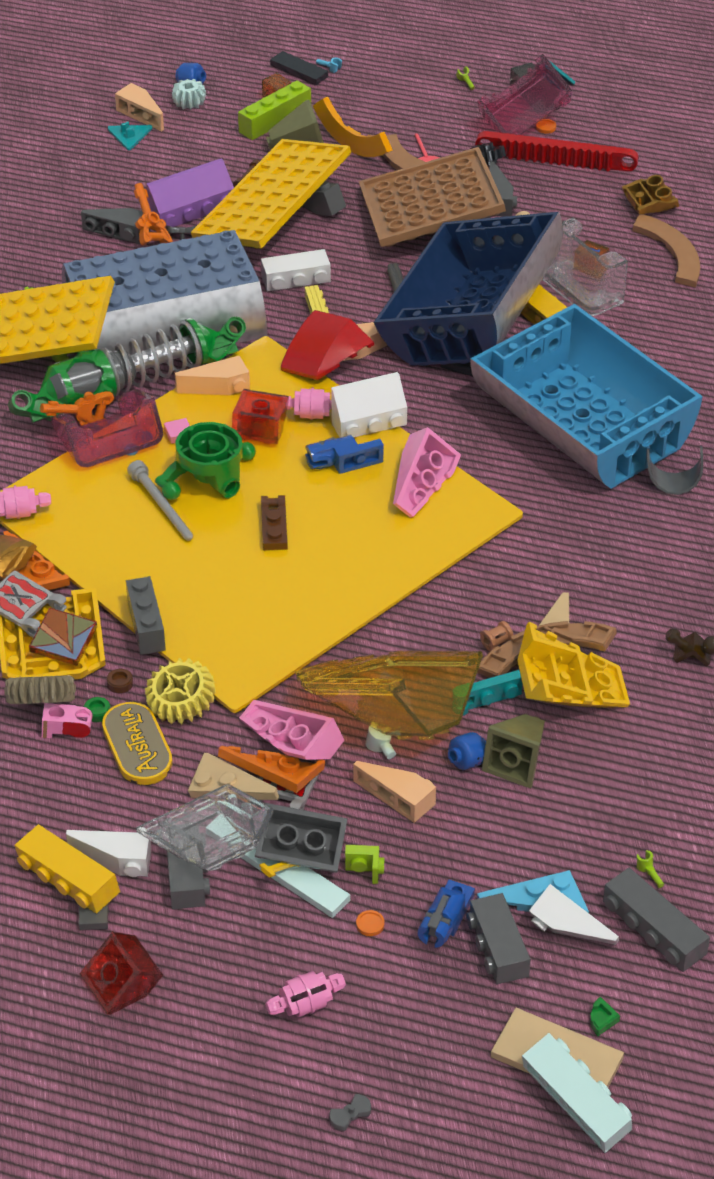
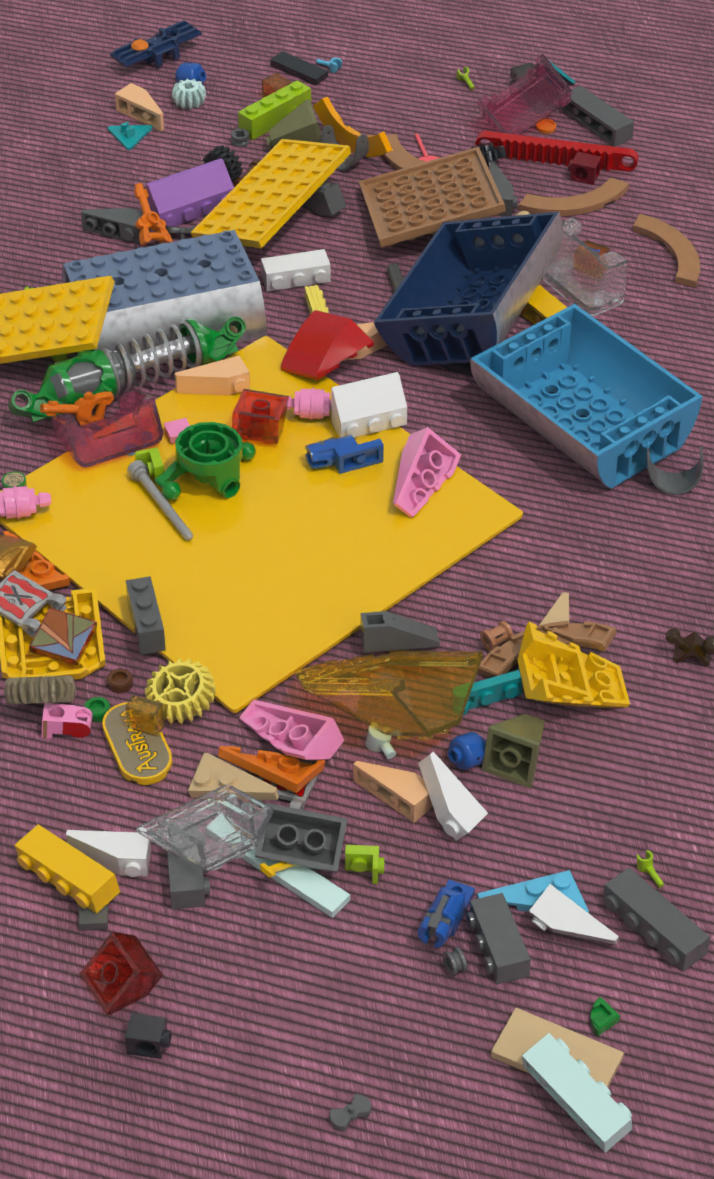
(13, 478): none -> tile
(145, 715): none -> clear yellow piece
(147, 1036): none -> black brick
(152, 49): none -> dark blue piece
(152, 459): none -> lime bracket
(231, 162): none -> black tyre
(240, 137): none -> dark grey bush
(274, 523): reddish brown plate -> none
(309, 1002): bright pink piece -> none
(360, 151): none -> dark grey piece
(370, 923): orange piece -> none
(394, 632): none -> dark grey slope
(451, 801): none -> white slope
(455, 961): none -> dark grey bush
(576, 205): none -> medium nougat tile
(585, 168): none -> dark red brick
(599, 117): none -> dark grey brick
(650, 195): pearl gold slope -> none

